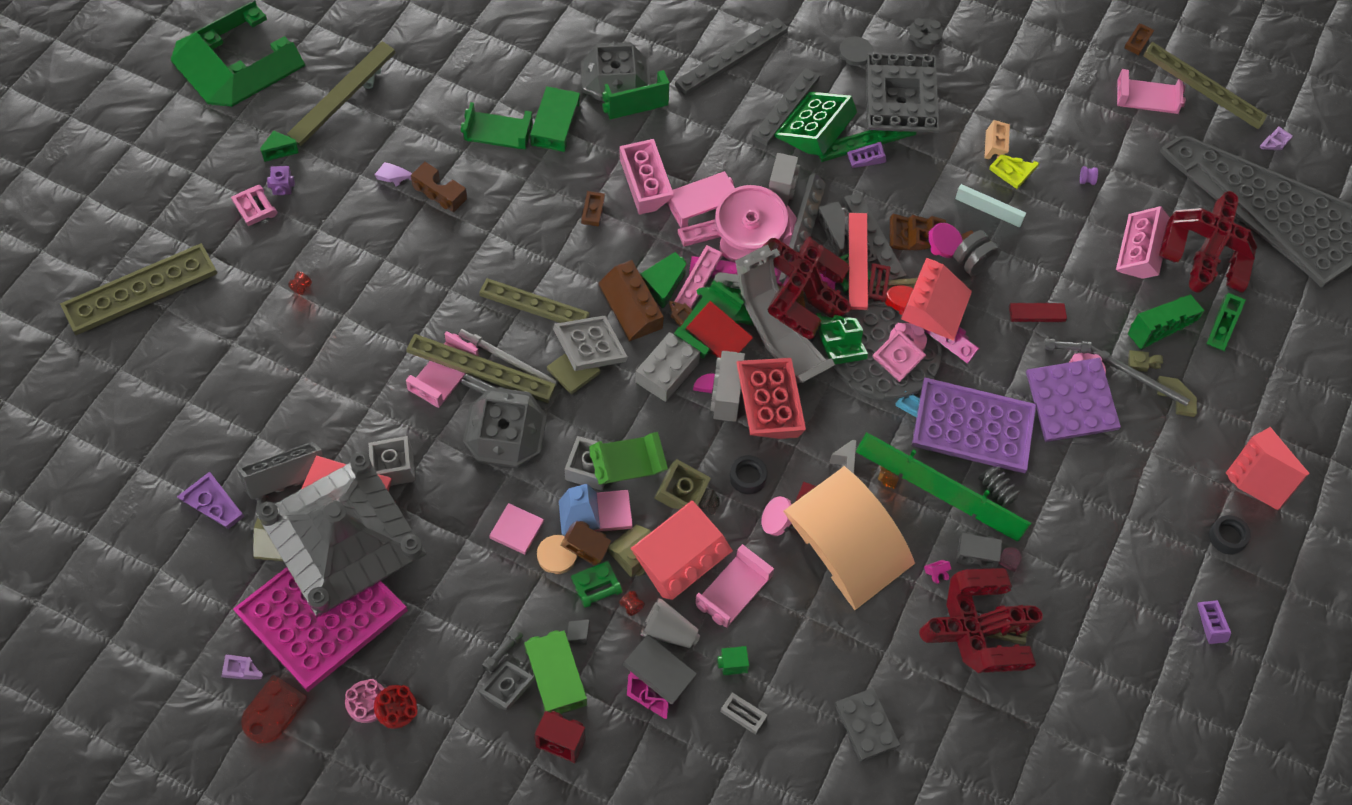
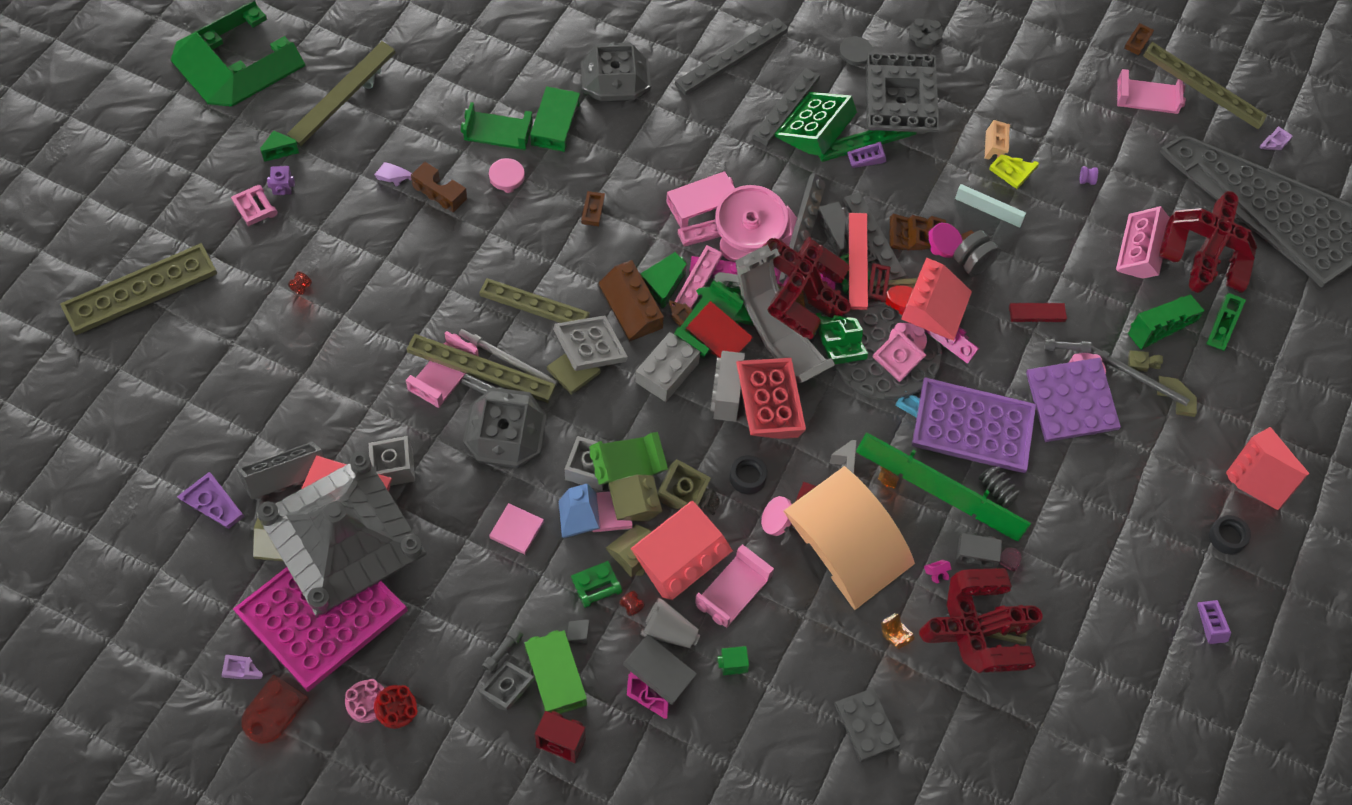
(506, 174): none -> bright pink tile
(554, 557): light nougat tile -> none
(586, 542): reddish brown brick -> none
(635, 498): none -> olive slope
(636, 99): green panel -> none
(645, 175): bright pink slope -> none
(704, 383): dark pink tile -> none
(754, 729): light grey tile -> none
(784, 177): light grey brick -> none
(896, 632): none -> clear orange bracket

